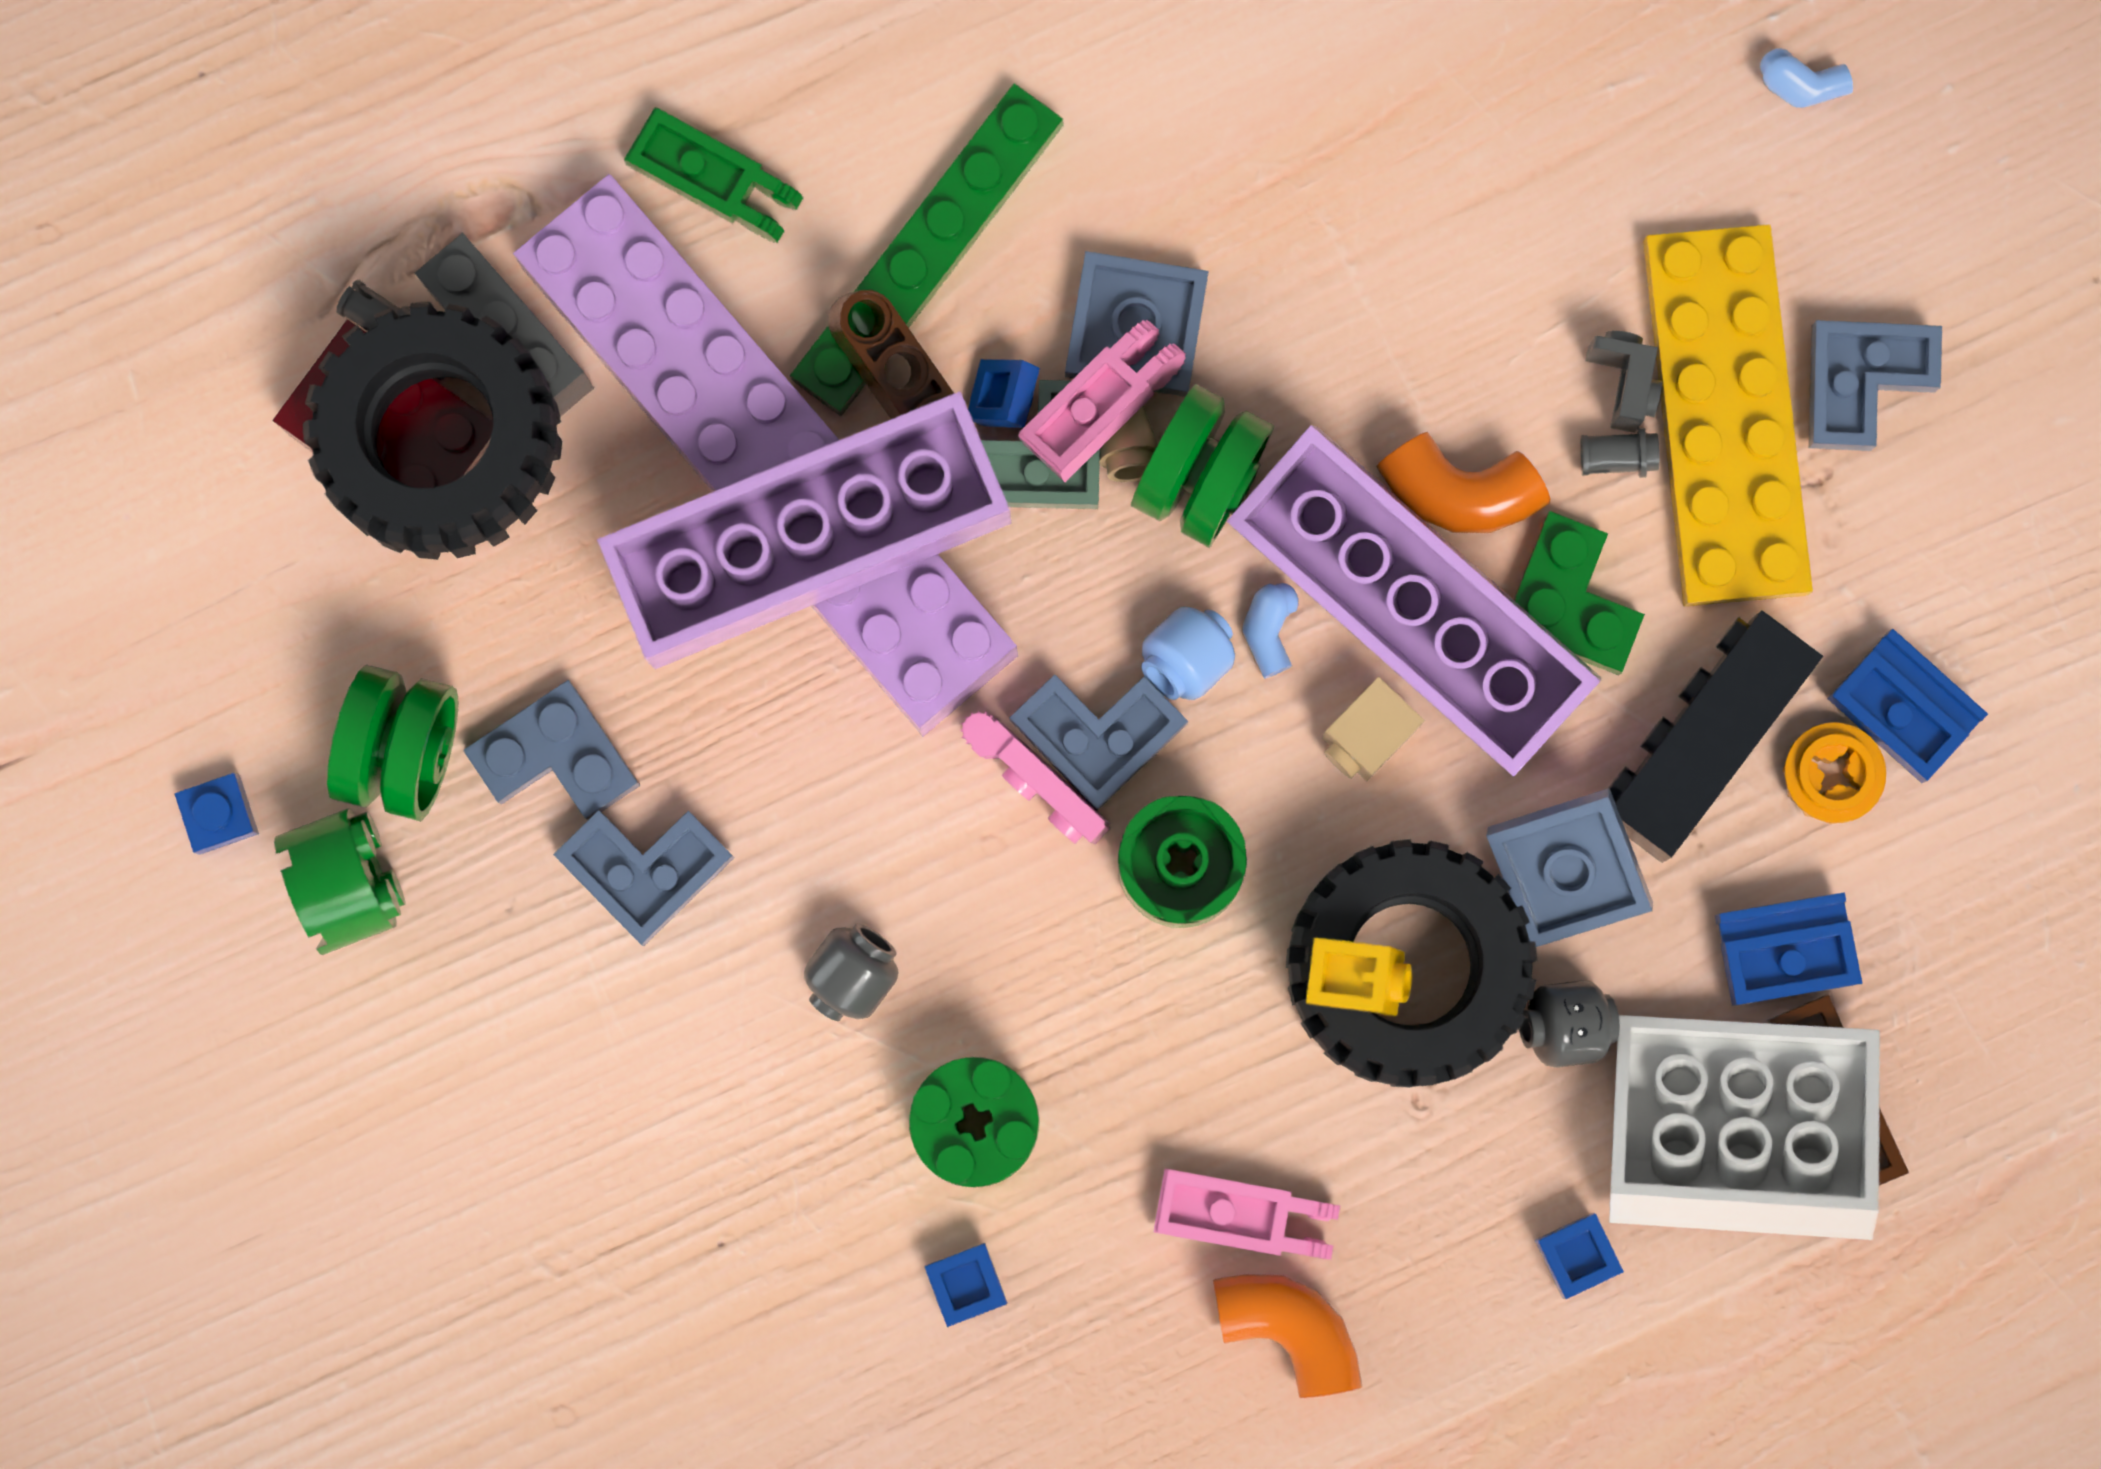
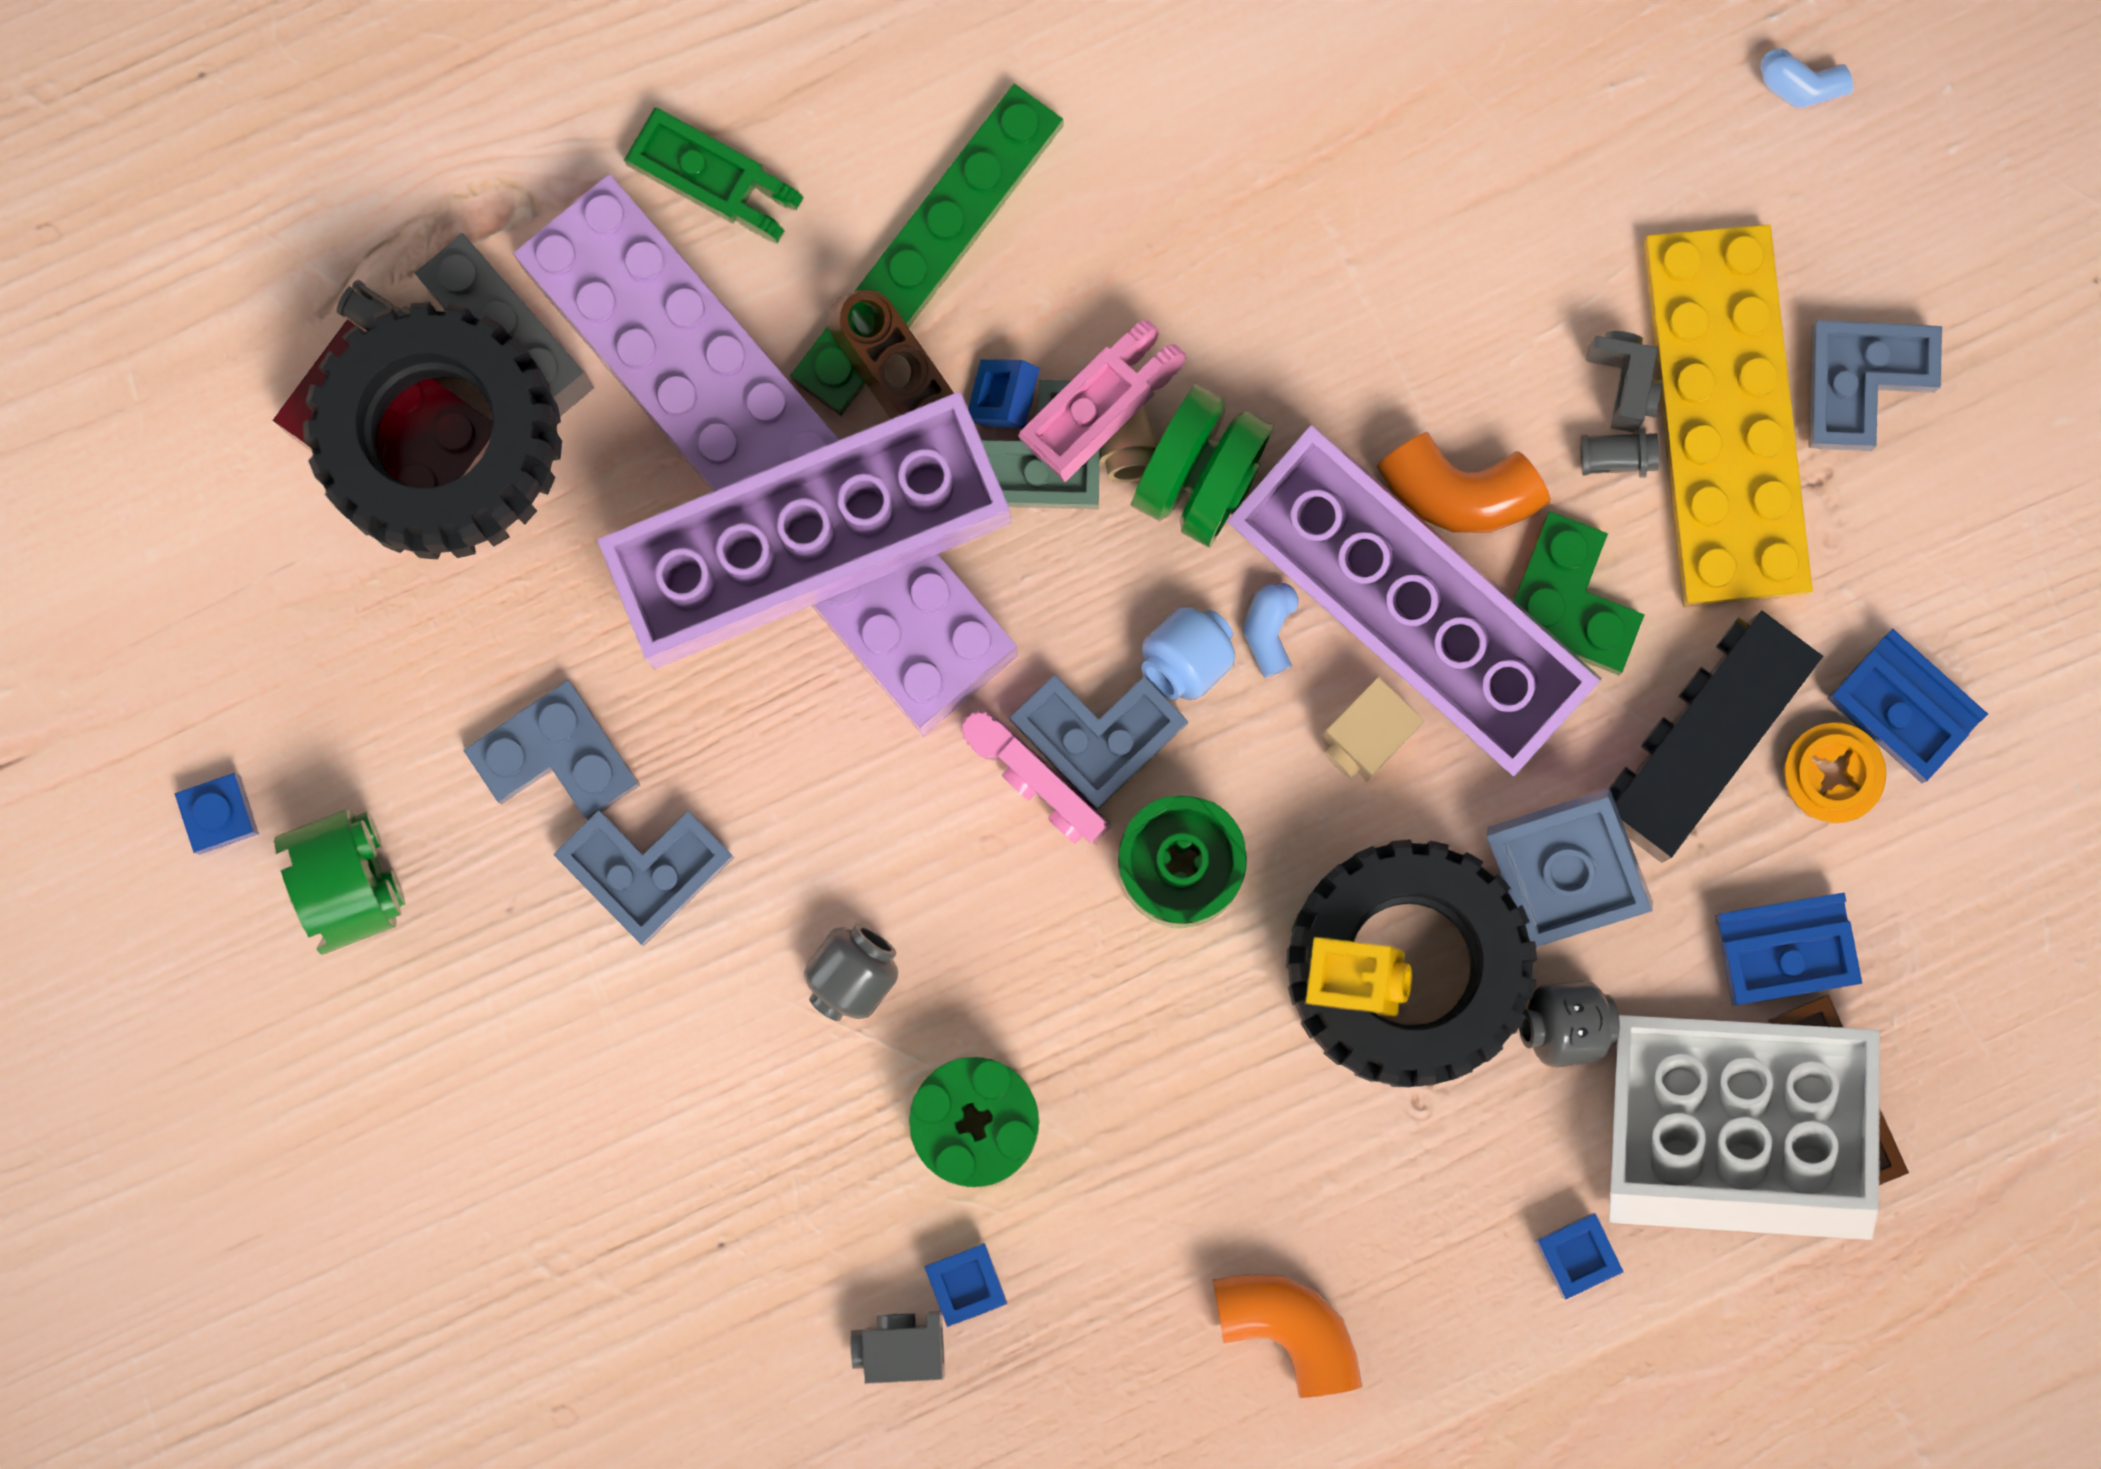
(392, 743): green wheel -> none
(900, 1349): none -> dark grey brick
(1125, 291): sand blue plate -> none
(1236, 1214): bright pink hinge -> none

